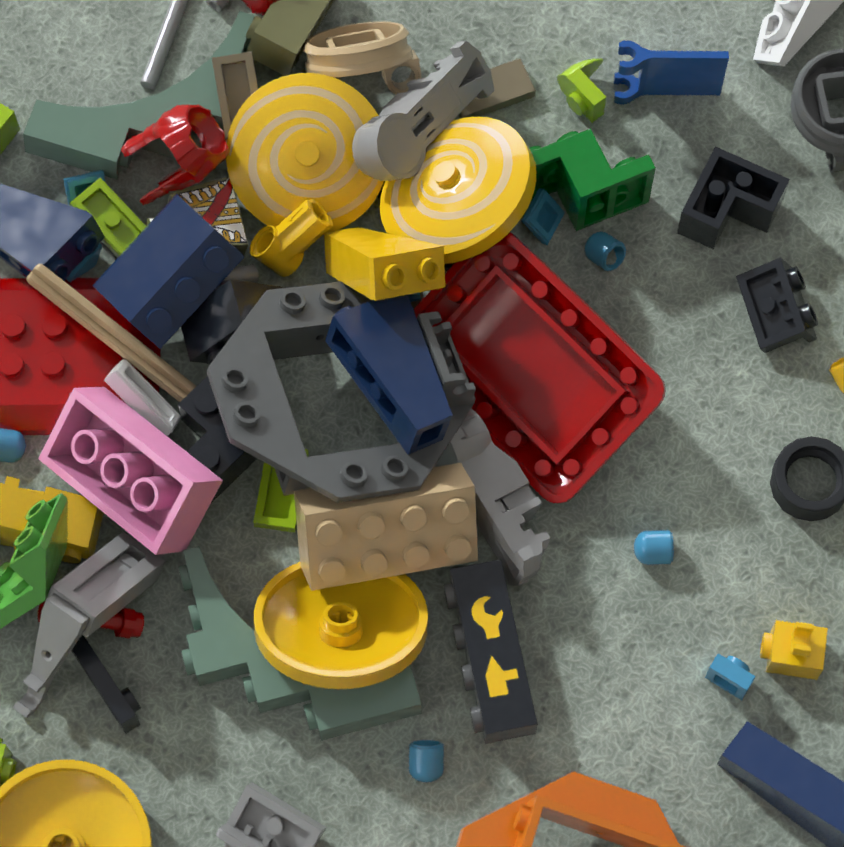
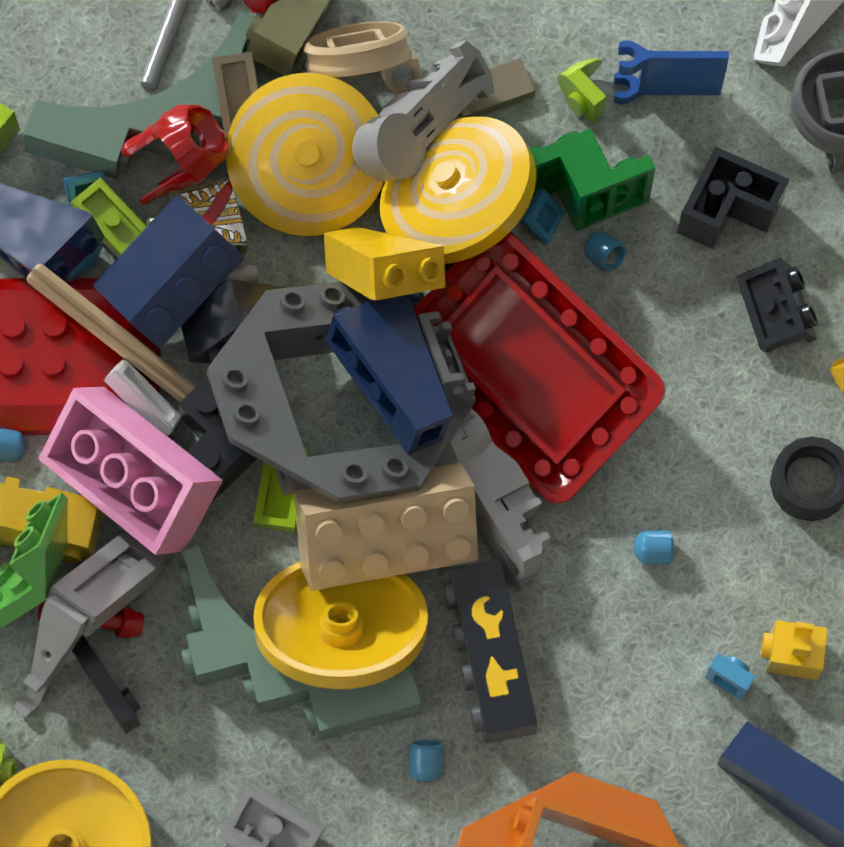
(284, 246): yellow piece -> none

